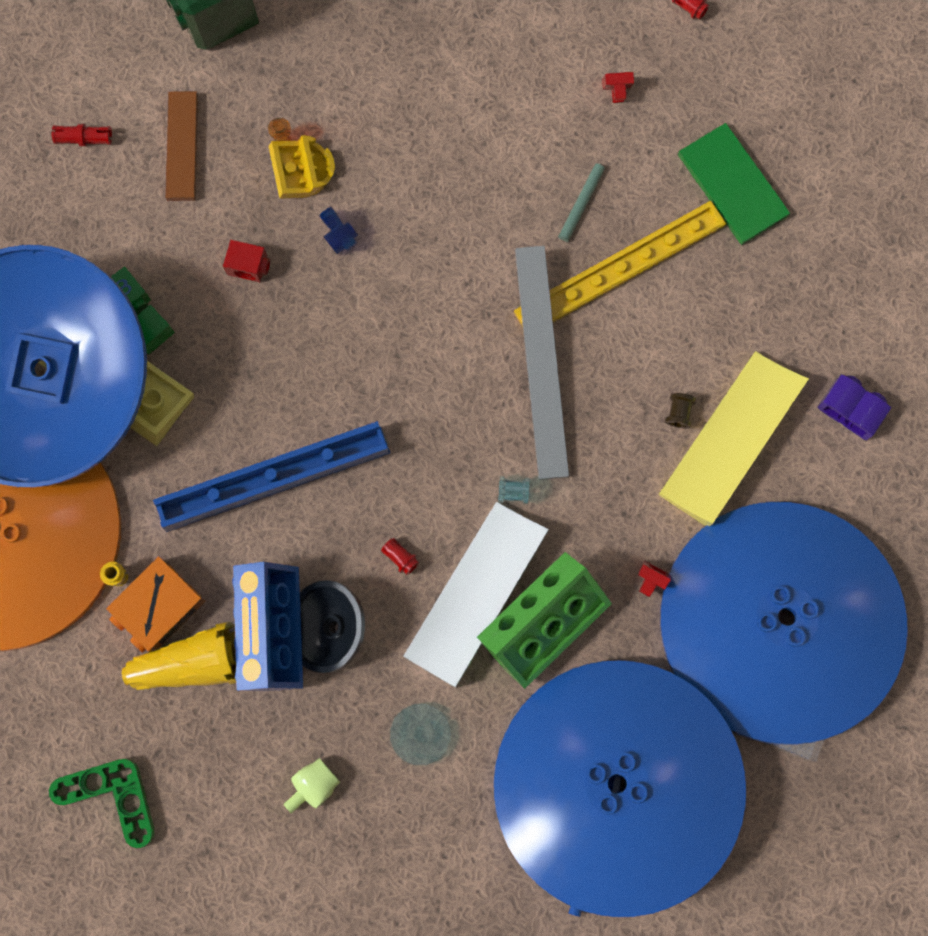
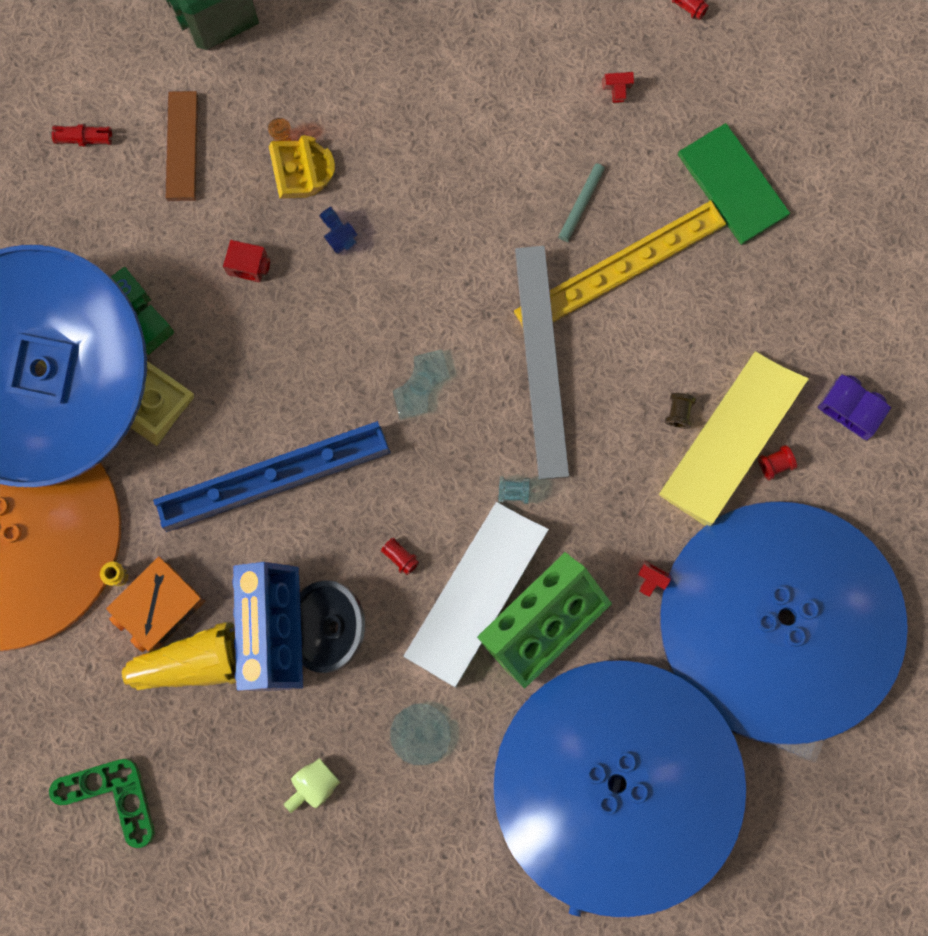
(414, 394): none -> clear light blue tile
(777, 462): none -> red bush

